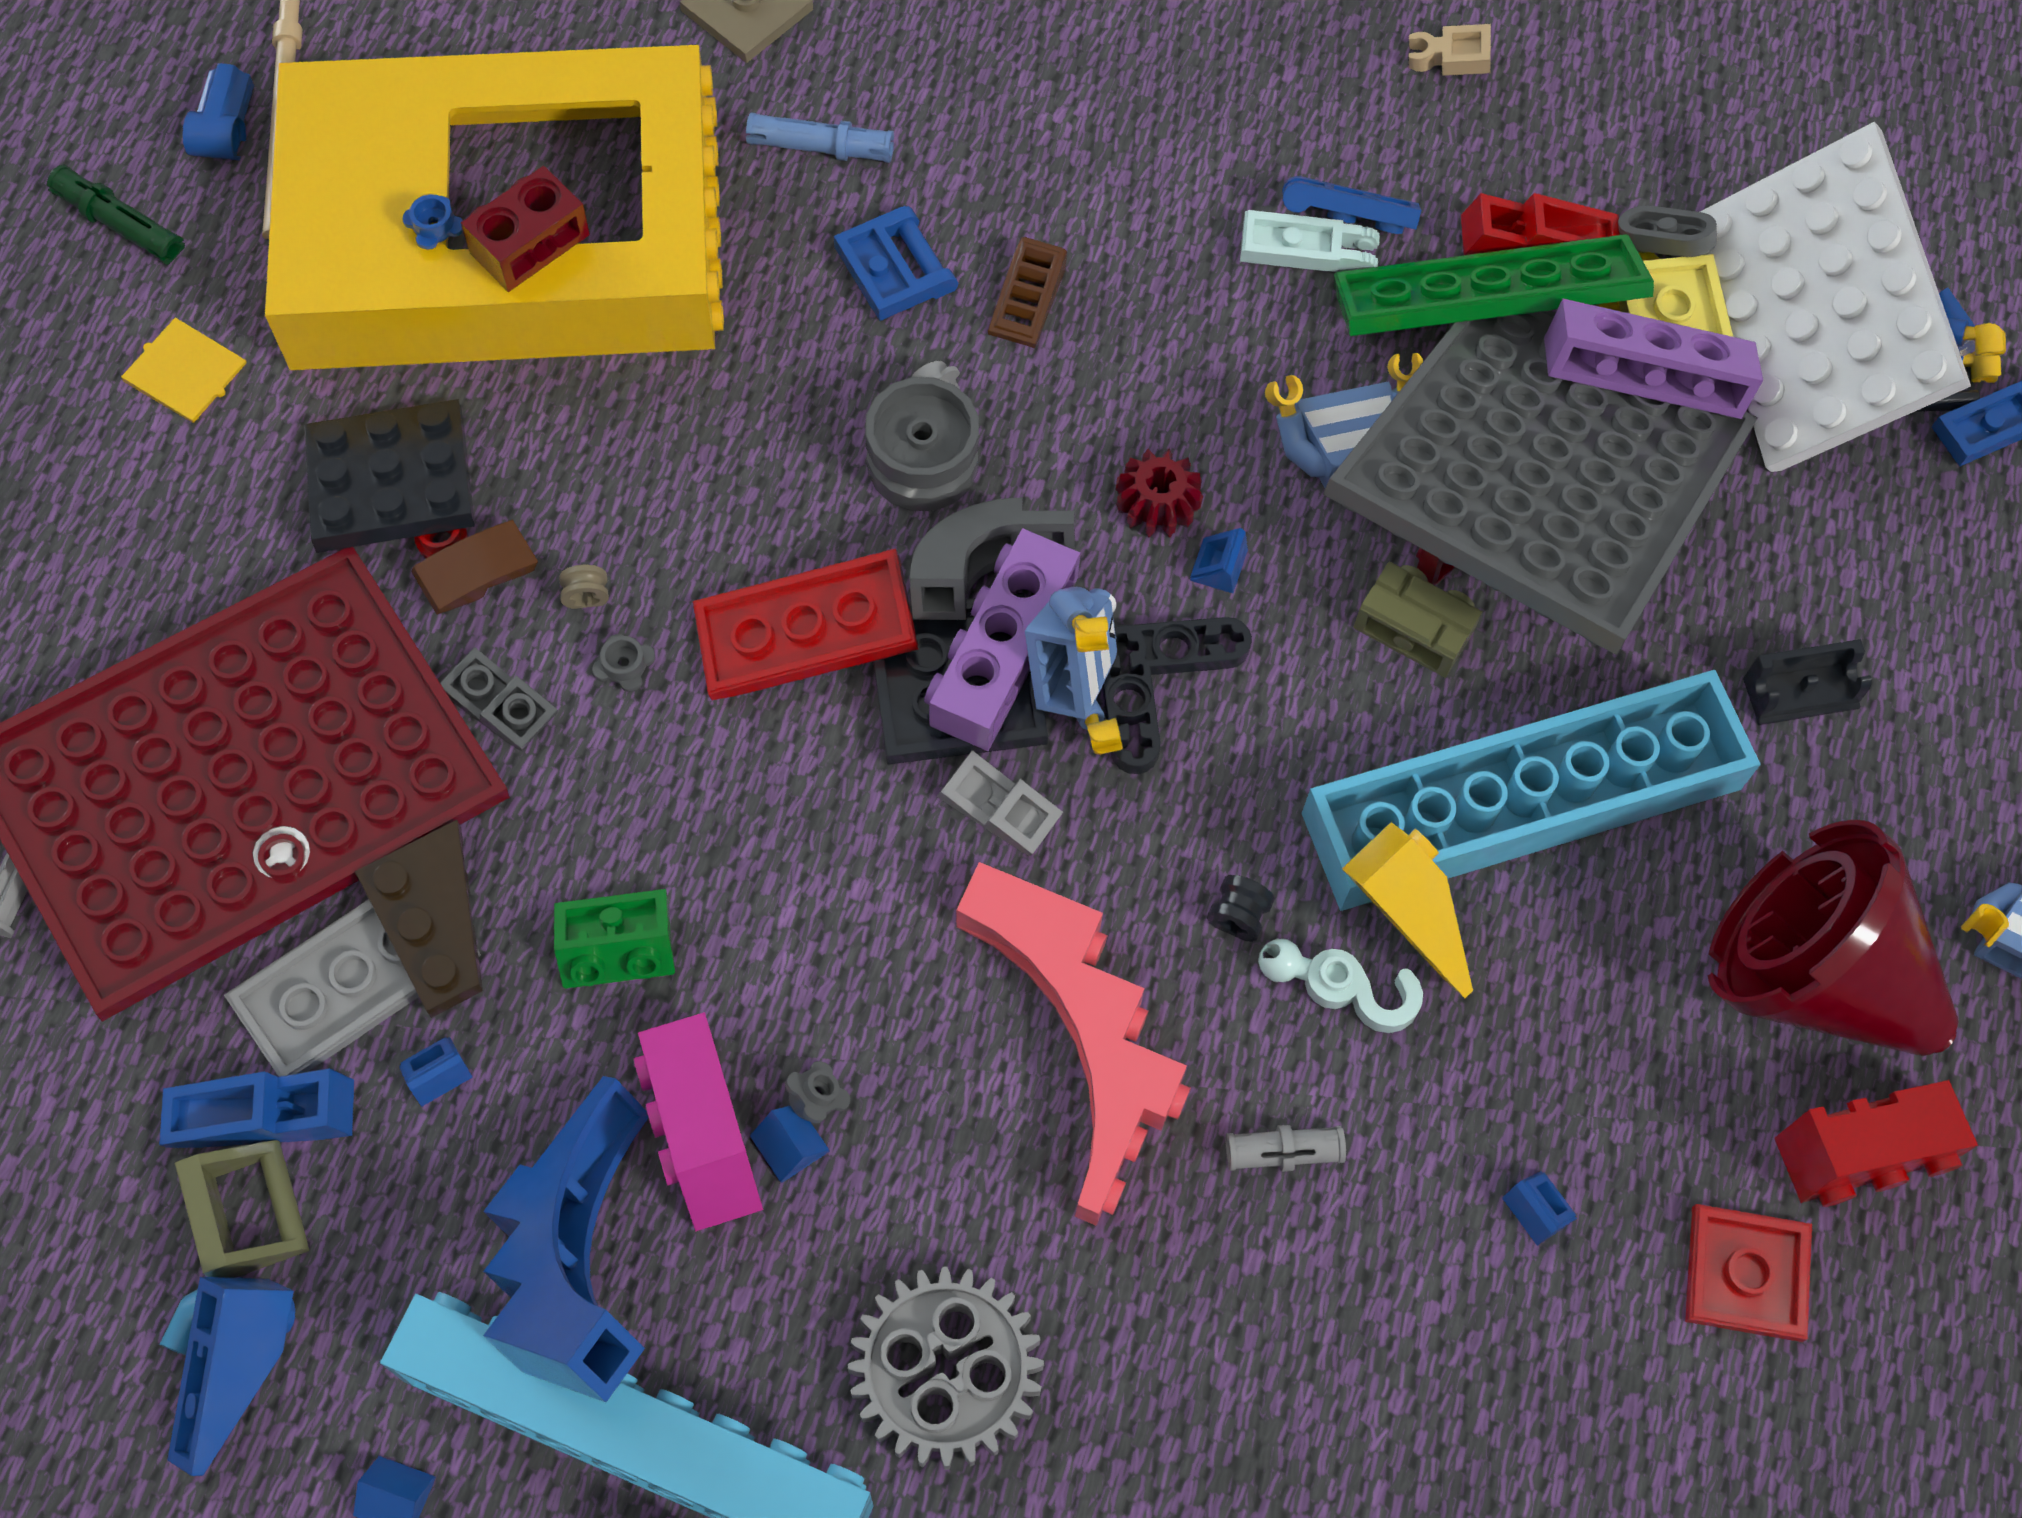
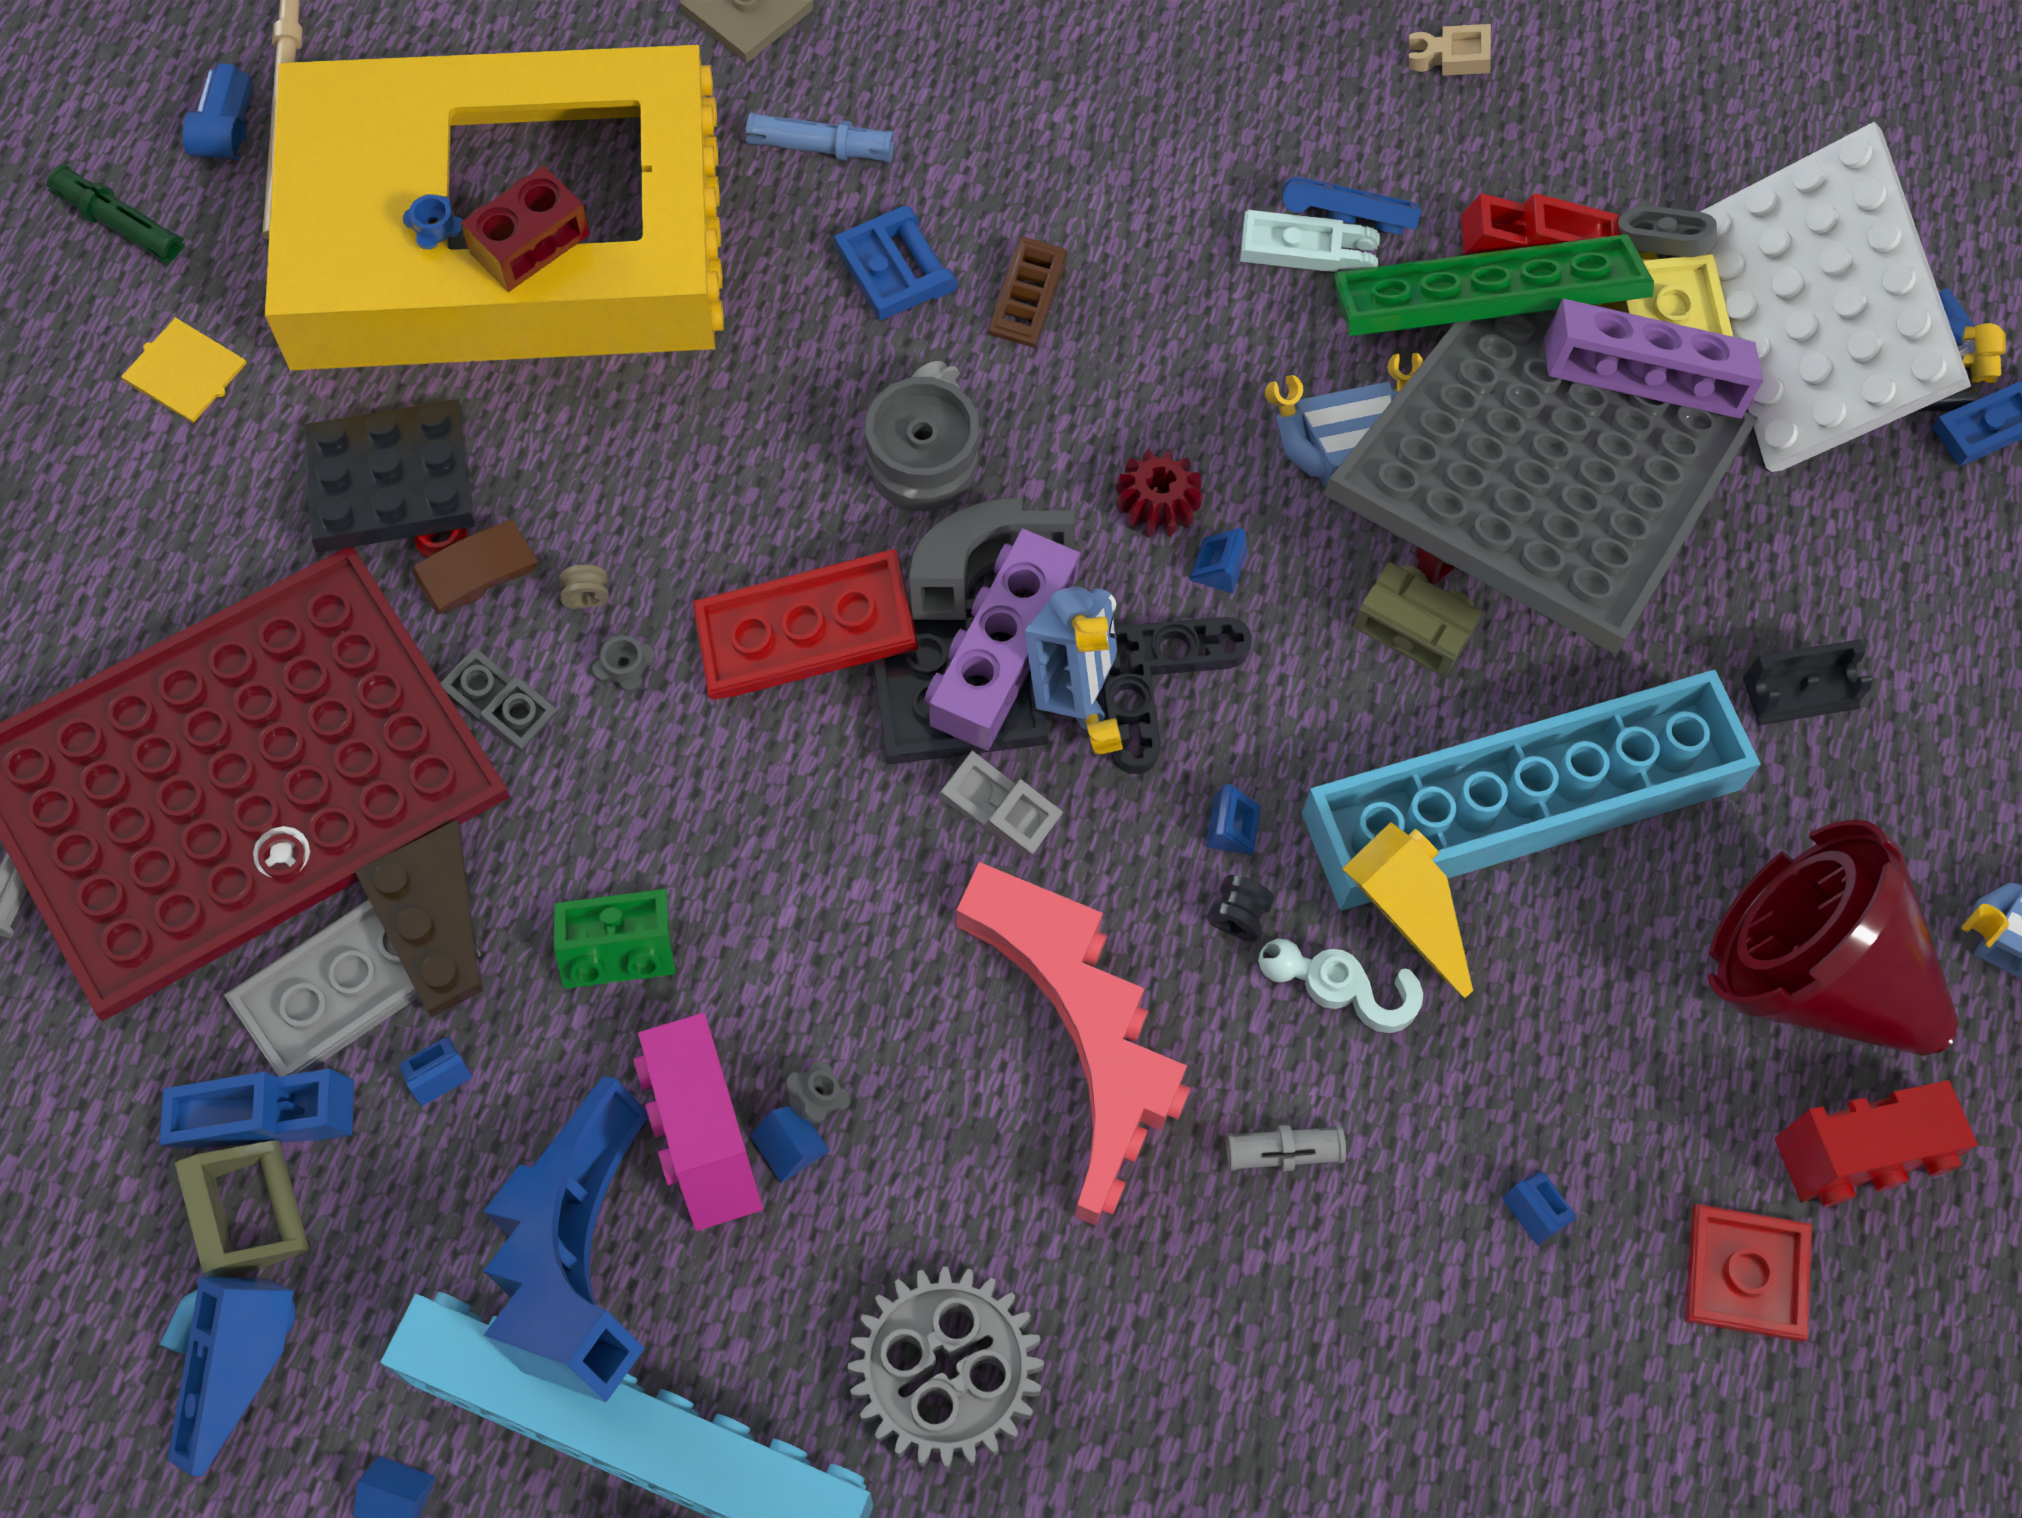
(1233, 821): none -> blue slope

